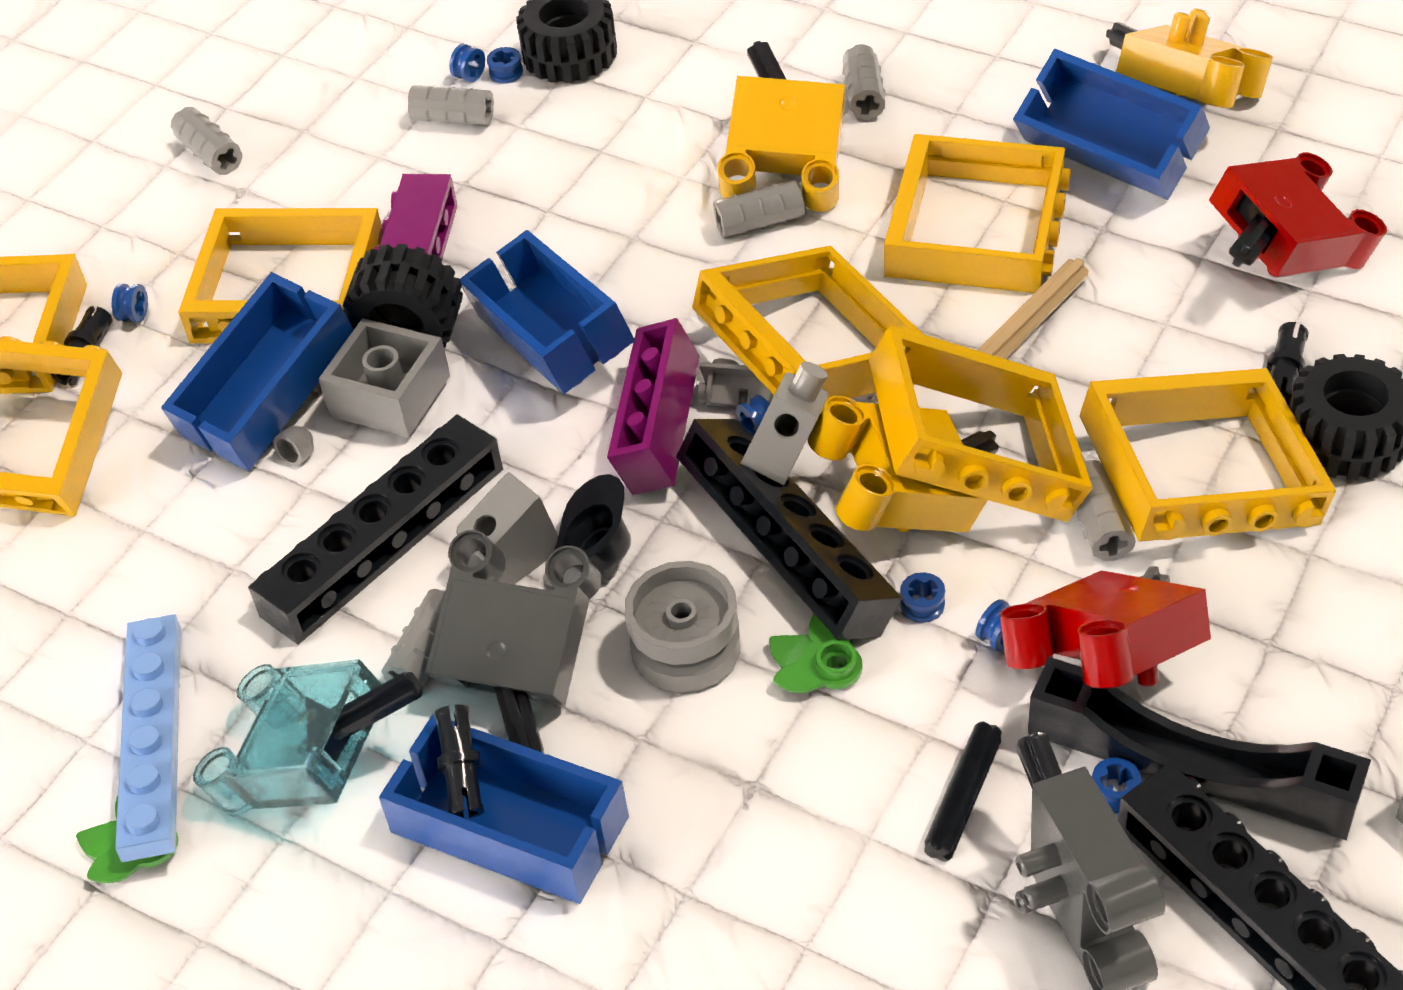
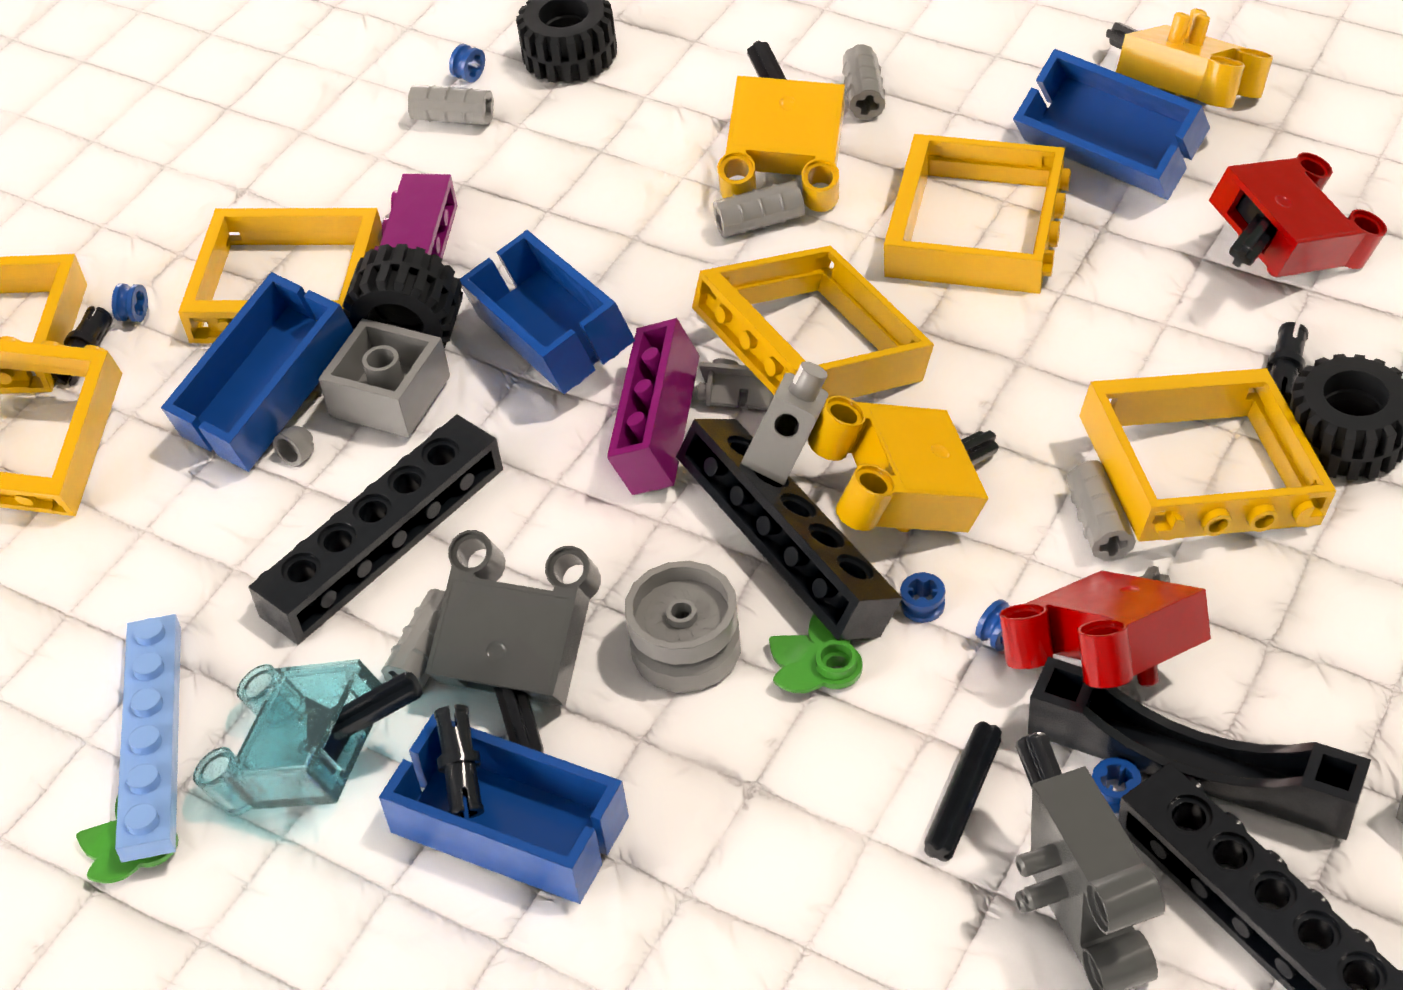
(206, 140): light grey axle -> none
(504, 65): blue bush -> none
(516, 524): light grey torso -> none
(596, 523): black piece -> none
(752, 415): blue bush -> none
(1036, 309): tan axle -> none
(1048, 490): yellow window -> none

